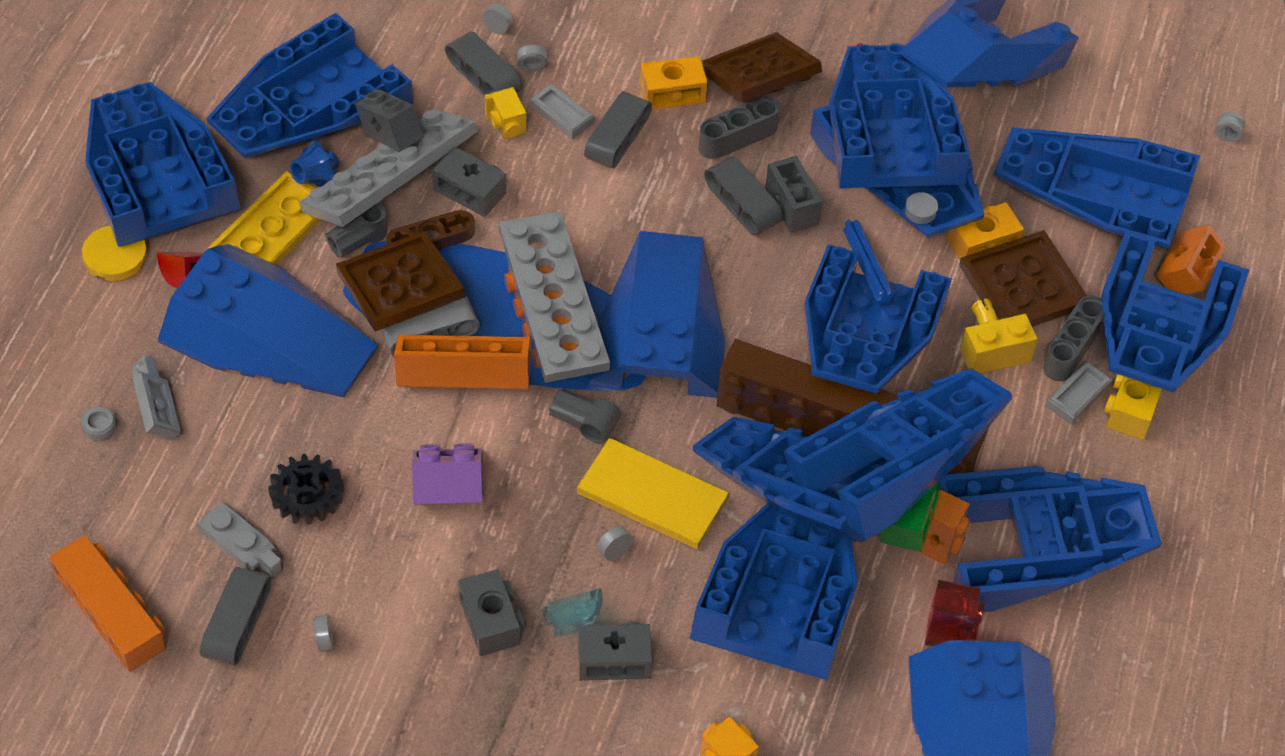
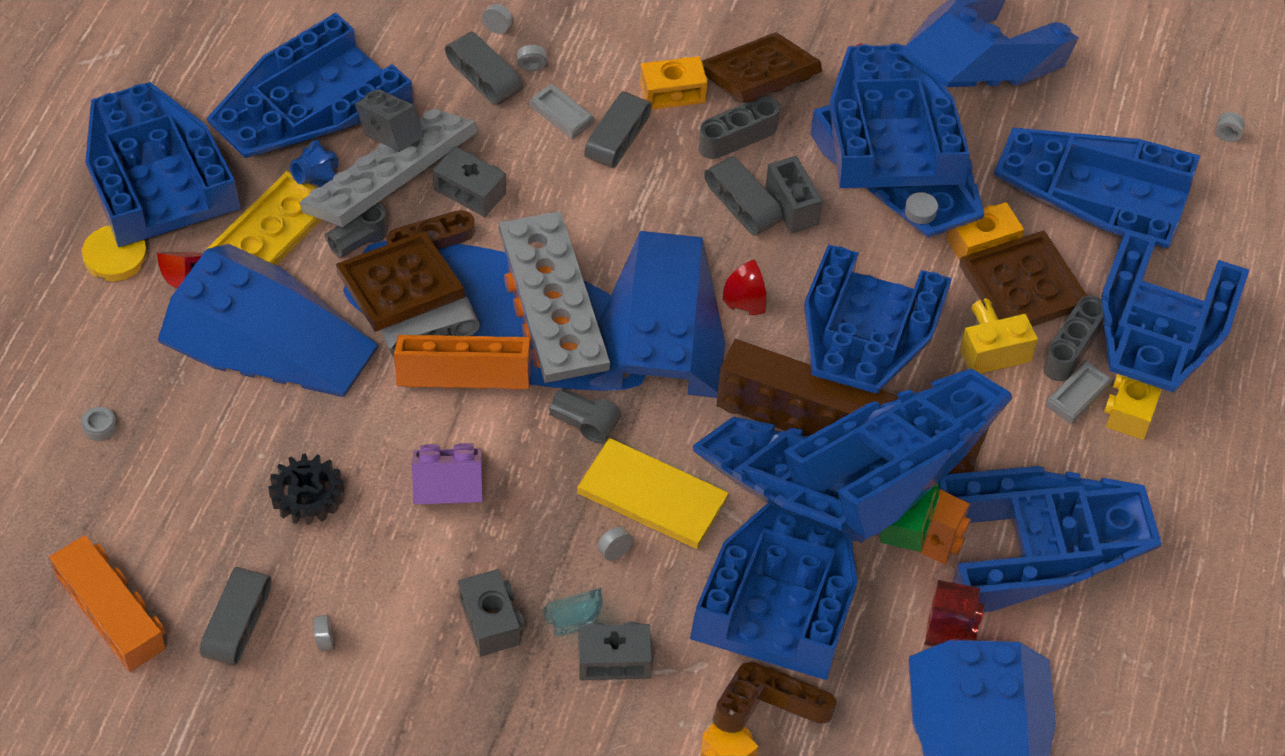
(155, 400): light grey hinge -> none
(240, 540): light grey hinge -> none
(506, 113): yellow brick -> none
(746, 289): none -> red brick
(767, 686): none -> reddish brown beam
(868, 262): blue axle -> none
(1191, 260): orange brick -> none

